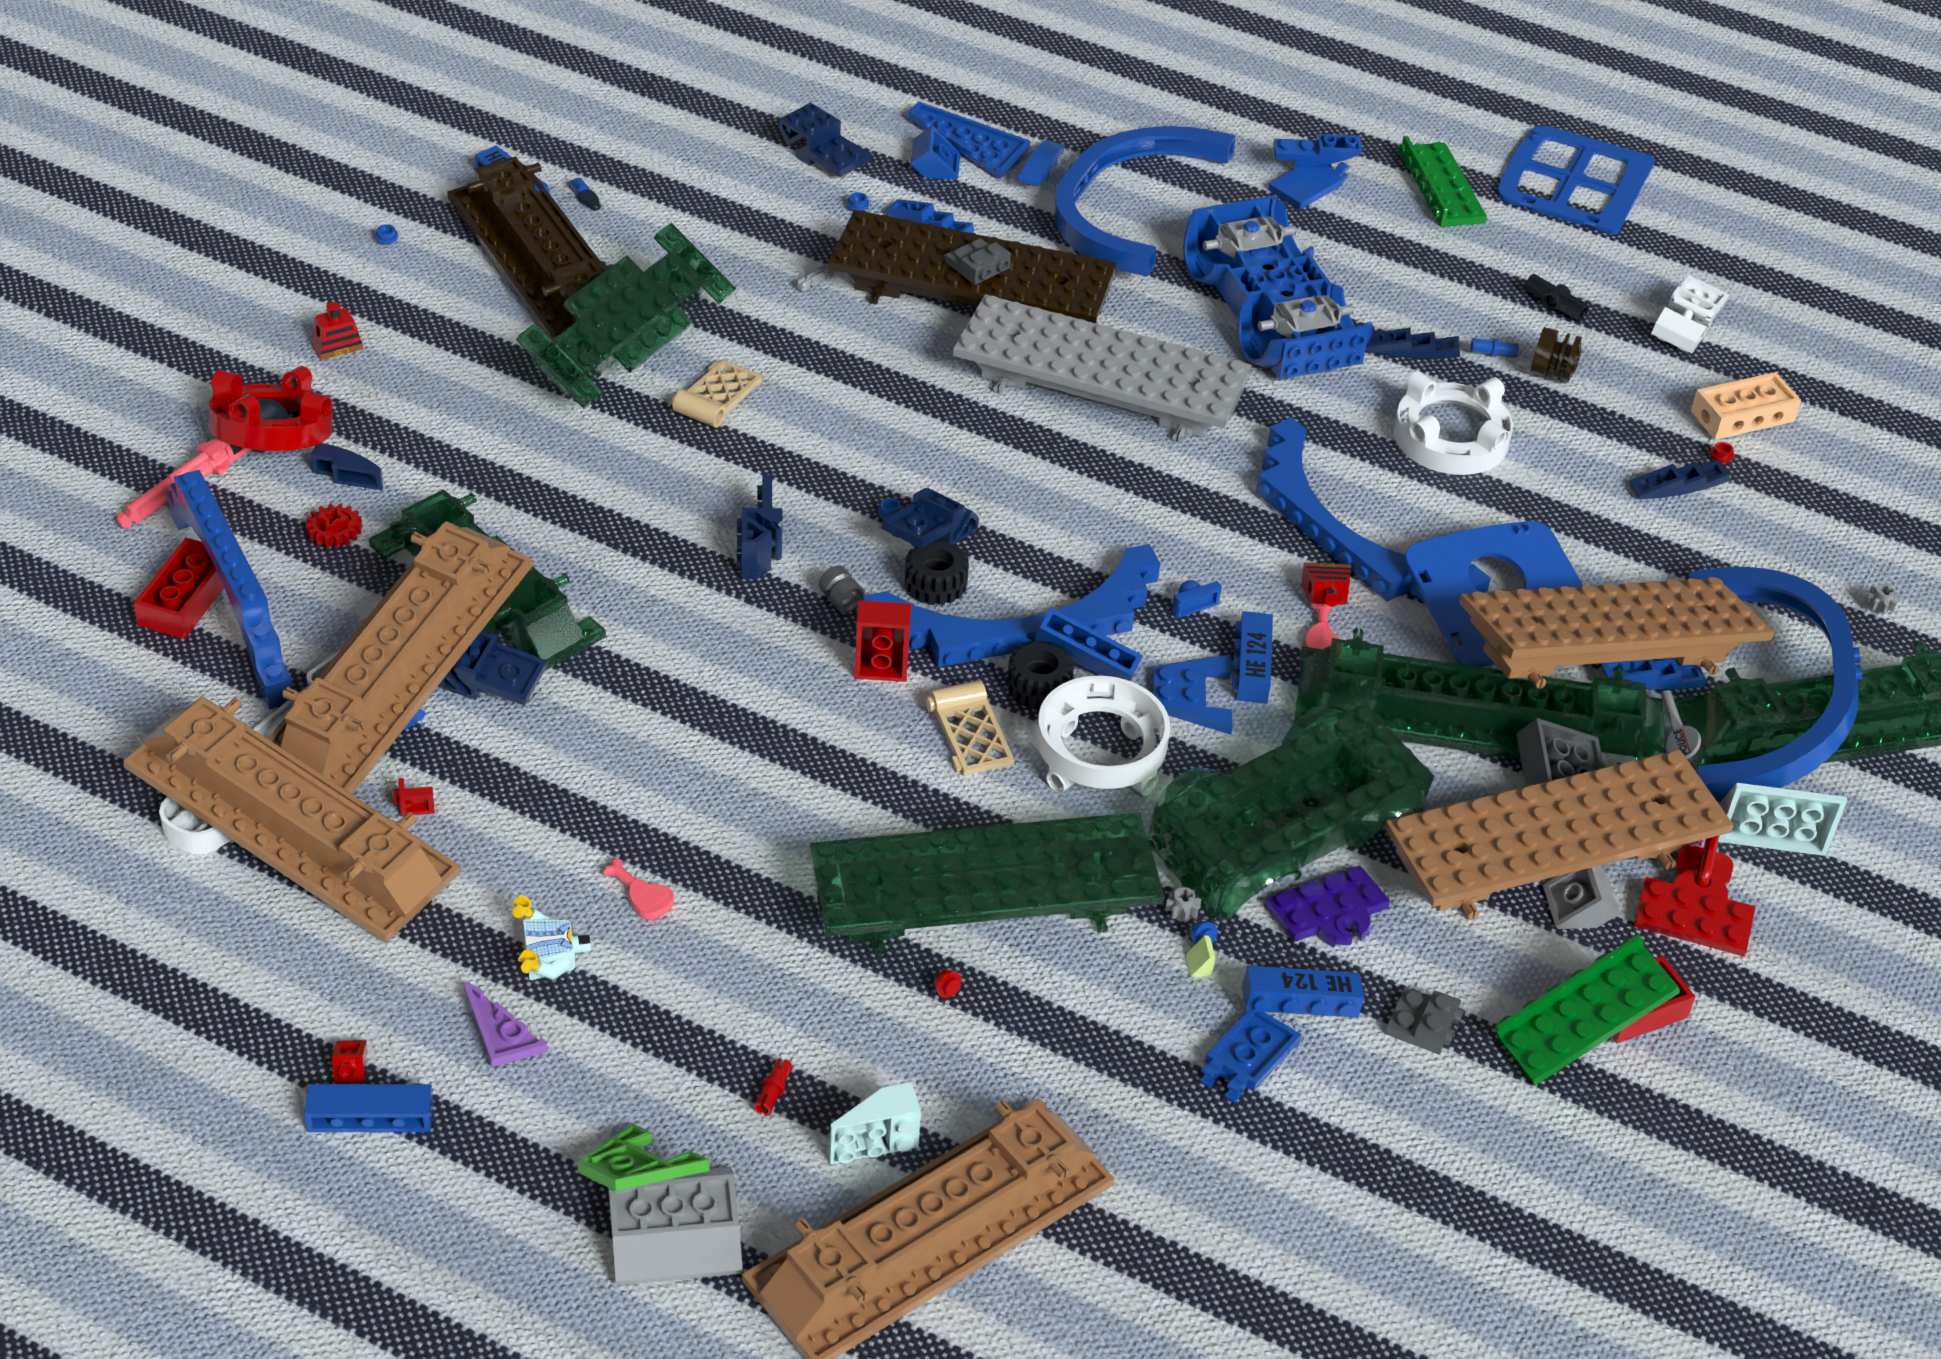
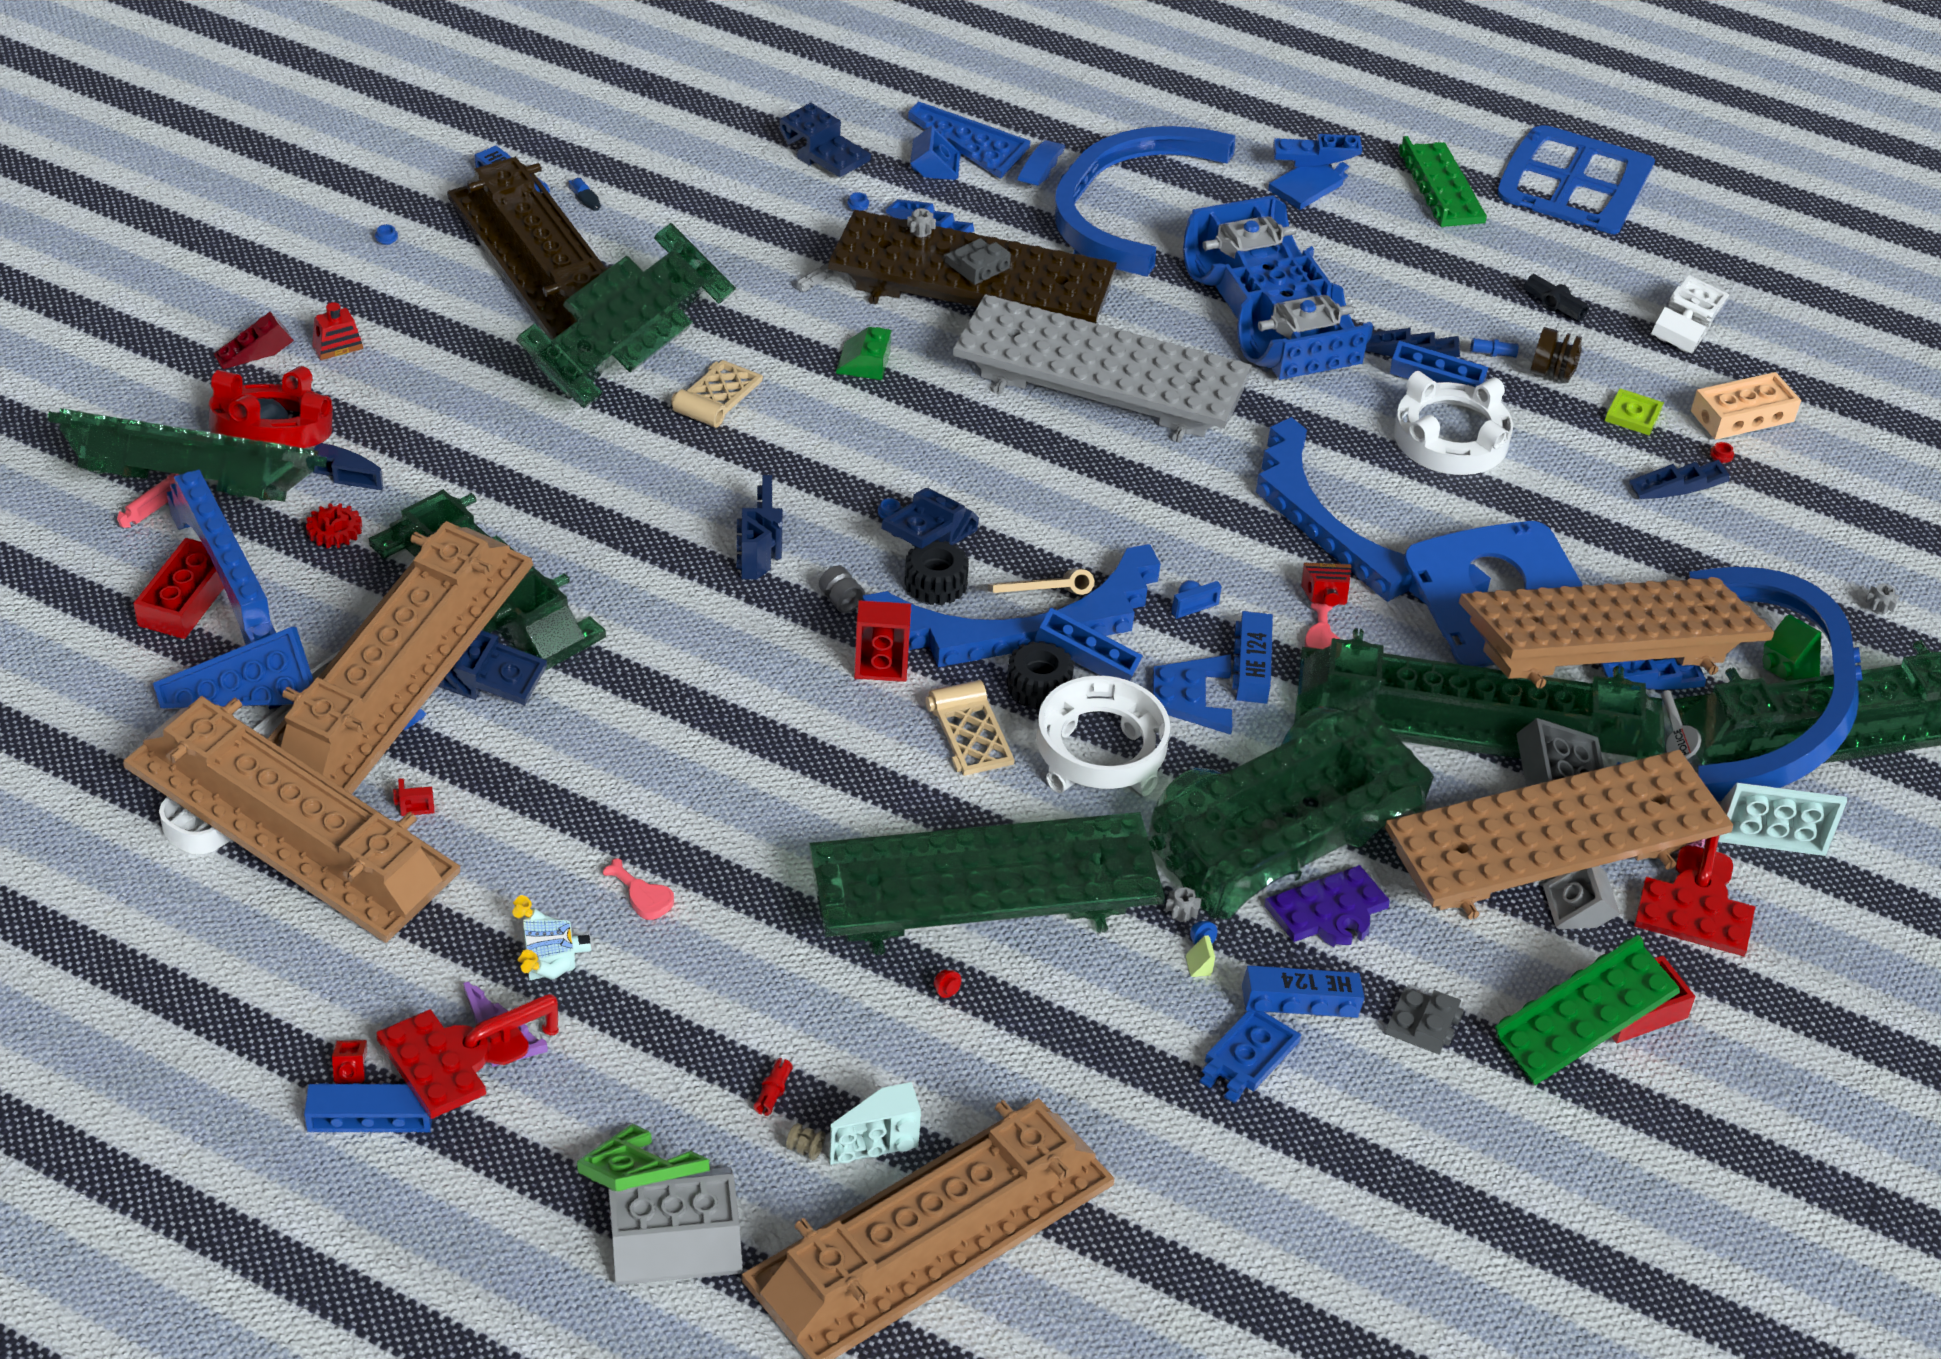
(136, 446): none -> clear green piece
(251, 673): none -> blue wing
(257, 342): none -> dark red slope
(444, 1061): none -> red plate
(805, 1141): none -> dark tan bush
(866, 354): none -> green slope
(921, 222): none -> light grey gear
(1075, 581): none -> tan piece
(1435, 365): none -> blue brick
(1634, 411): none -> lime tile
(1793, 650): none -> green slope

